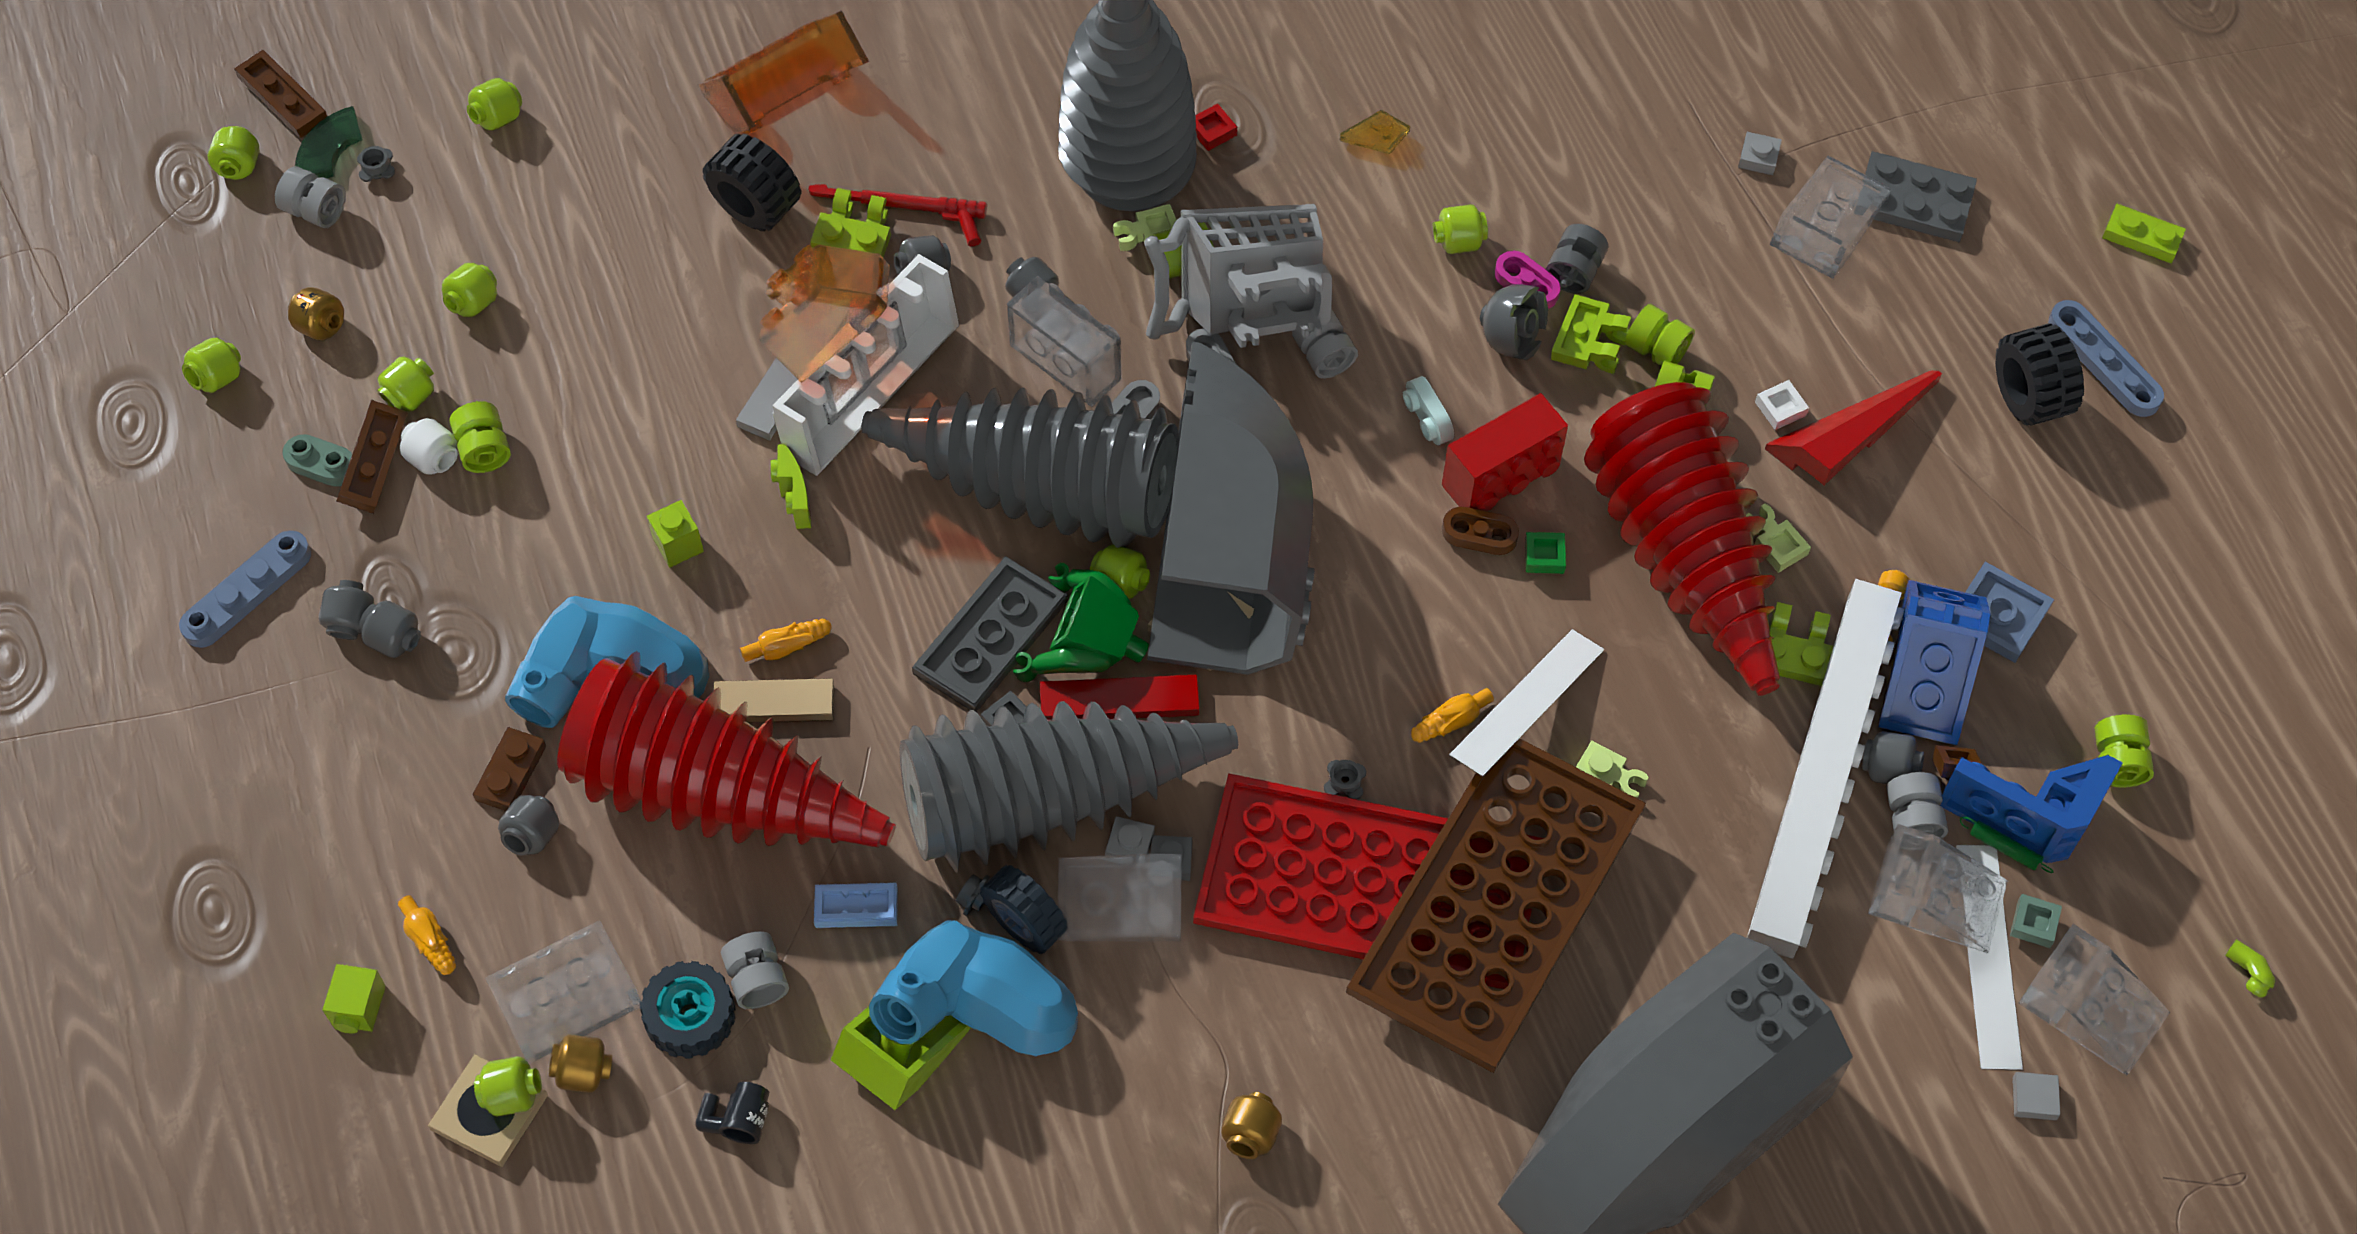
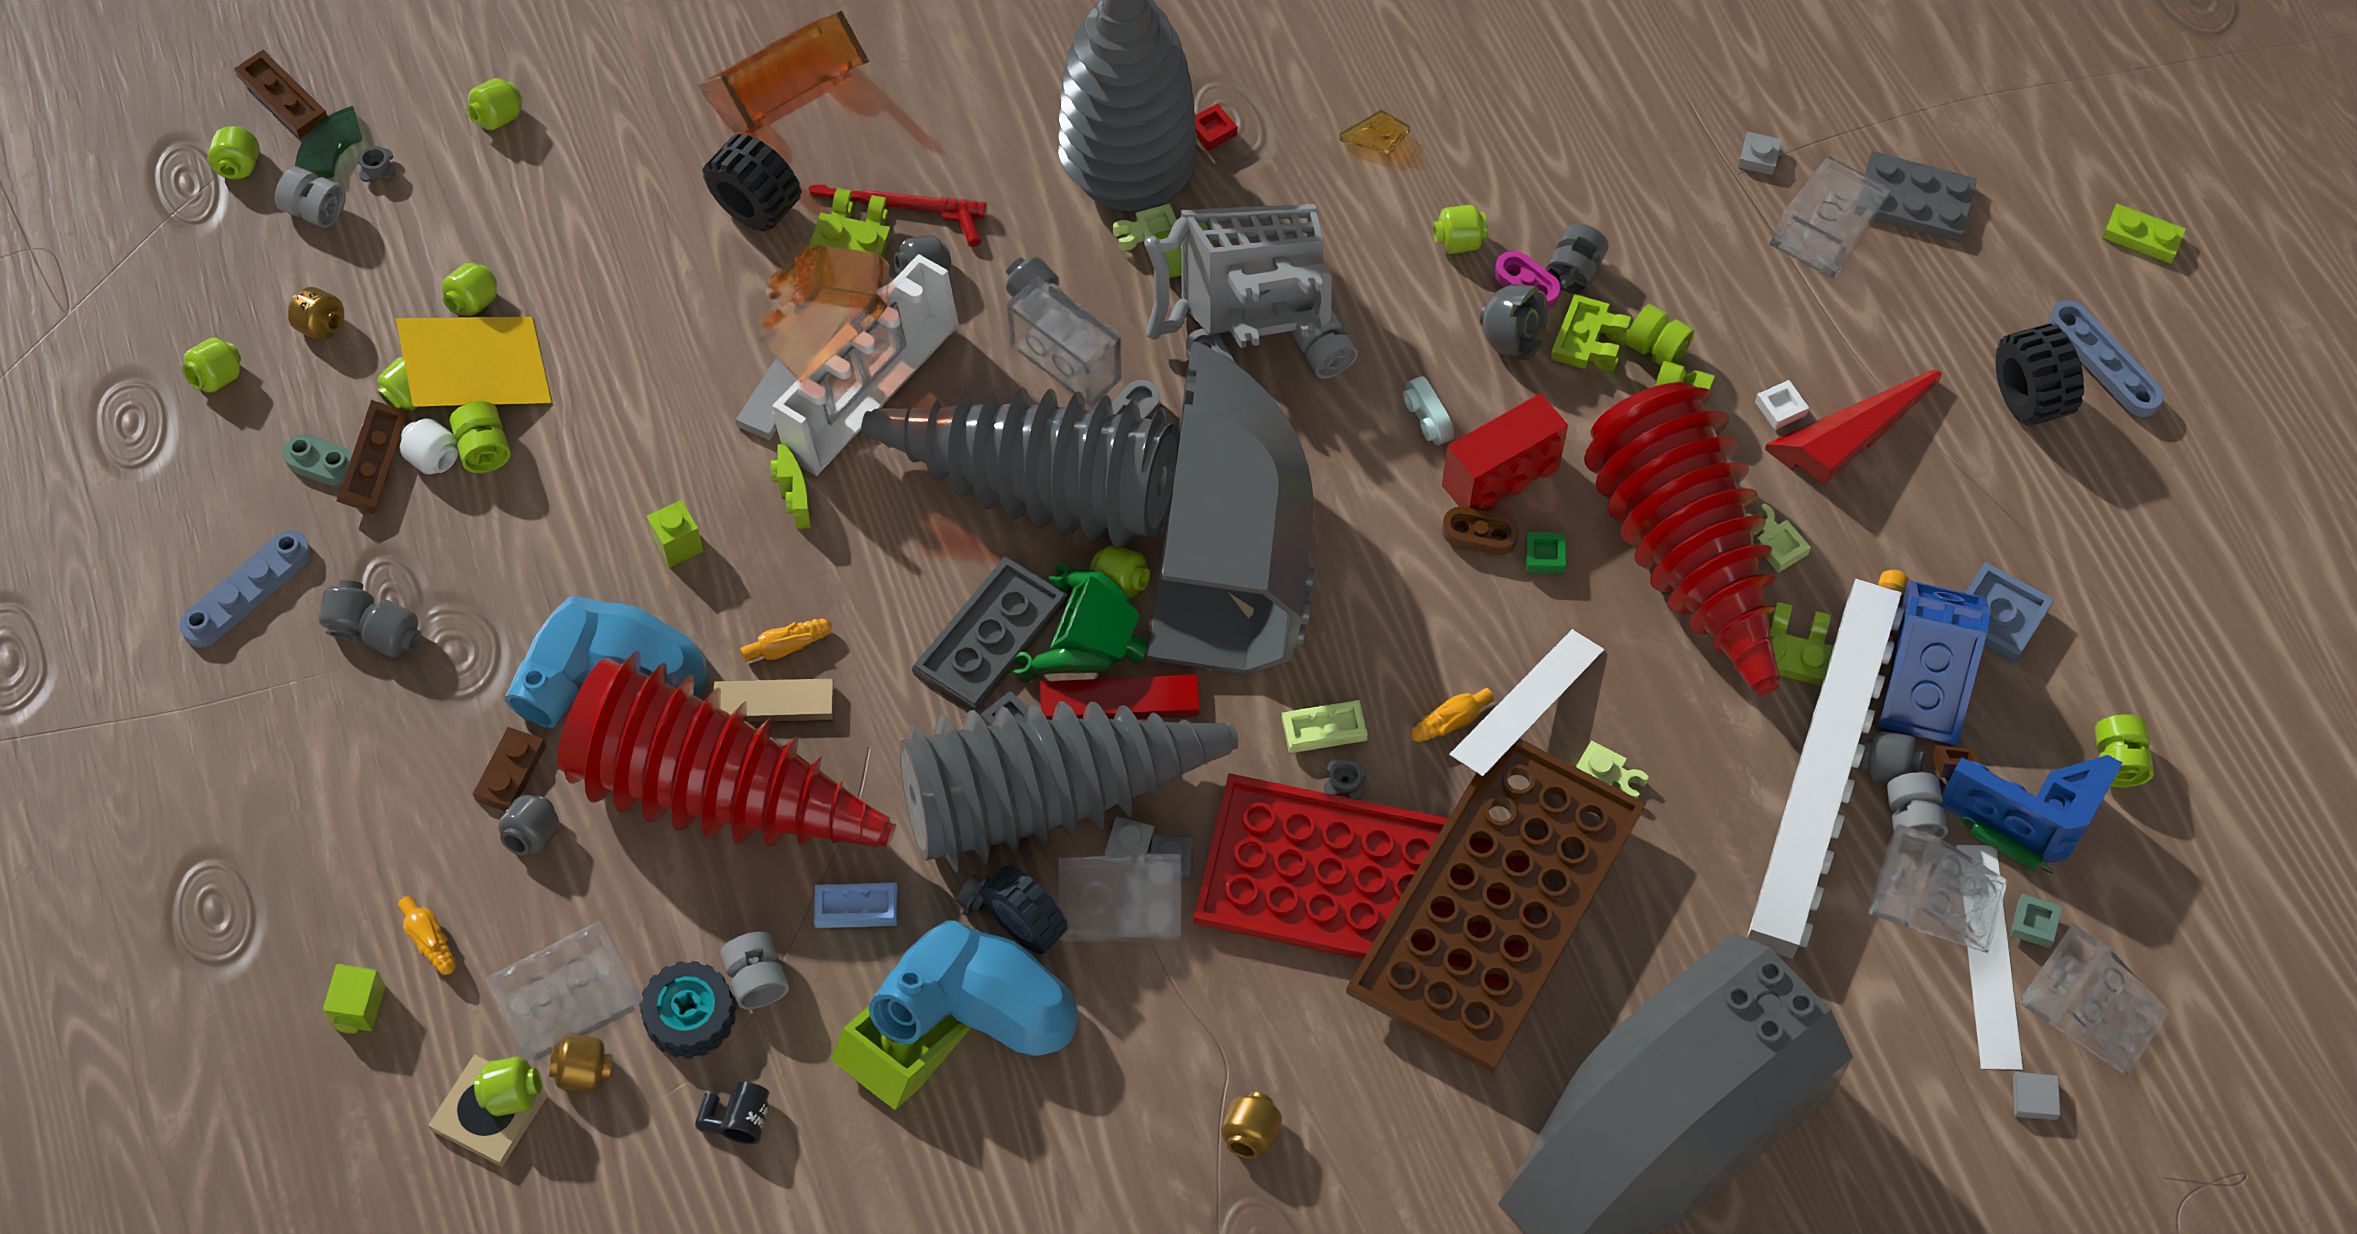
(472, 360): none -> yellow sticker
(1324, 726): none -> yellowish green plate
(2262, 976): lime arm -> none

